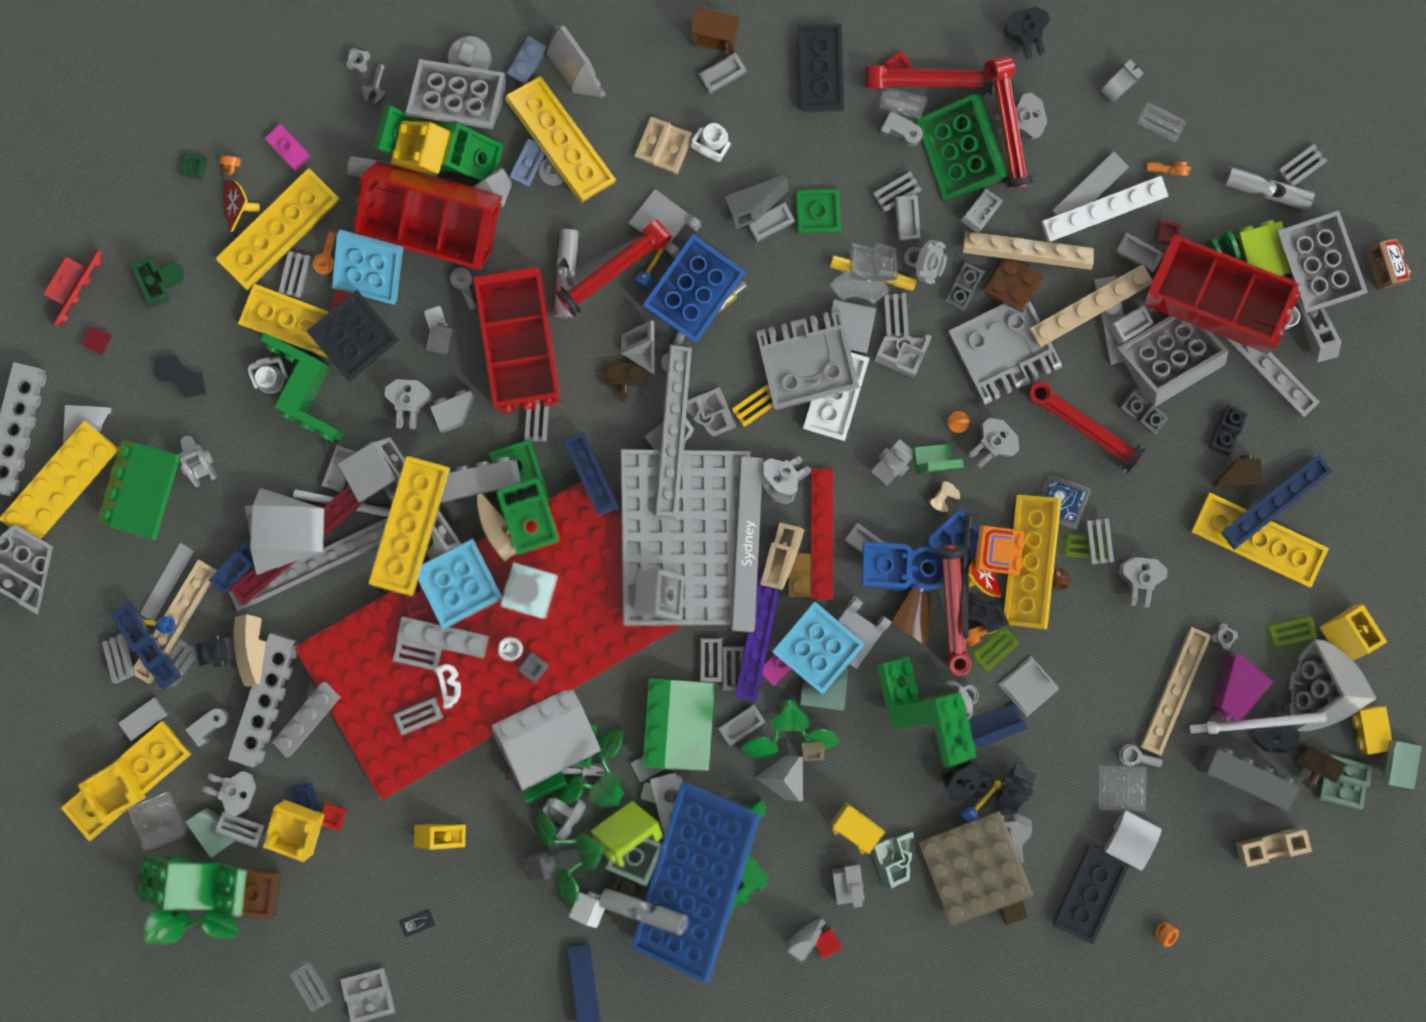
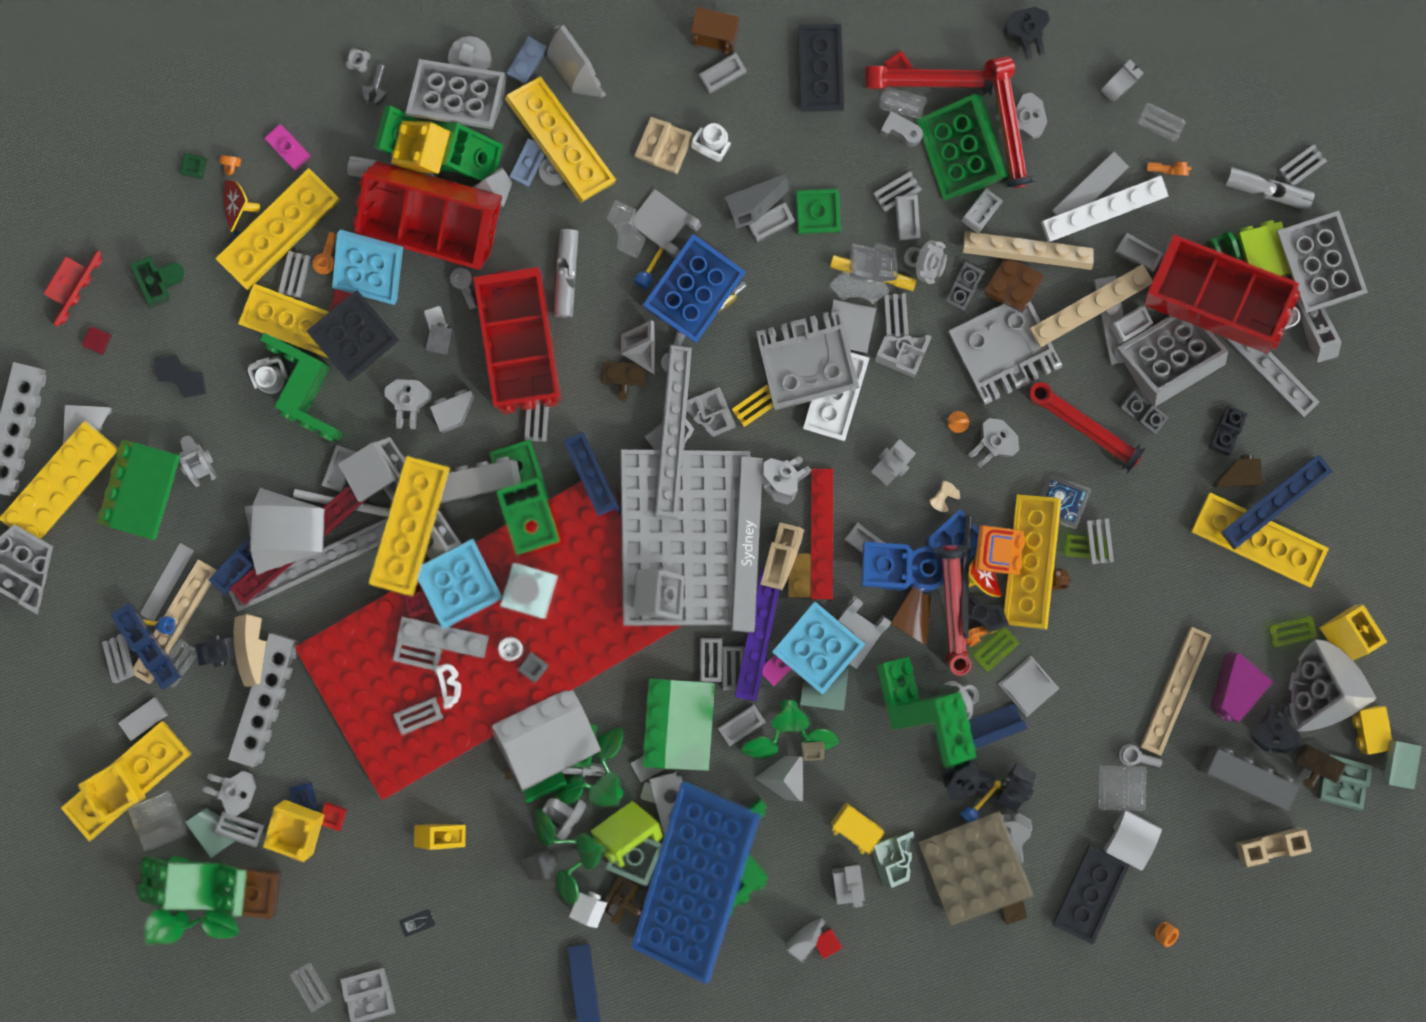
(205, 725): light grey leg -> none
(306, 719): light grey plate -> none
(495, 528): tan slope -> none
(623, 219): none -> clear tile
(643, 911): light grey piece -> none
(654, 237): red piece -> none
(935, 459): green panel -> none
(1145, 579): light grey hinge -> none
(1166, 231): dark red tile -> none
(1213, 727): white bar -> none
(1231, 636): light grey plate -> none
(1388, 264): medium nougat slope -> none

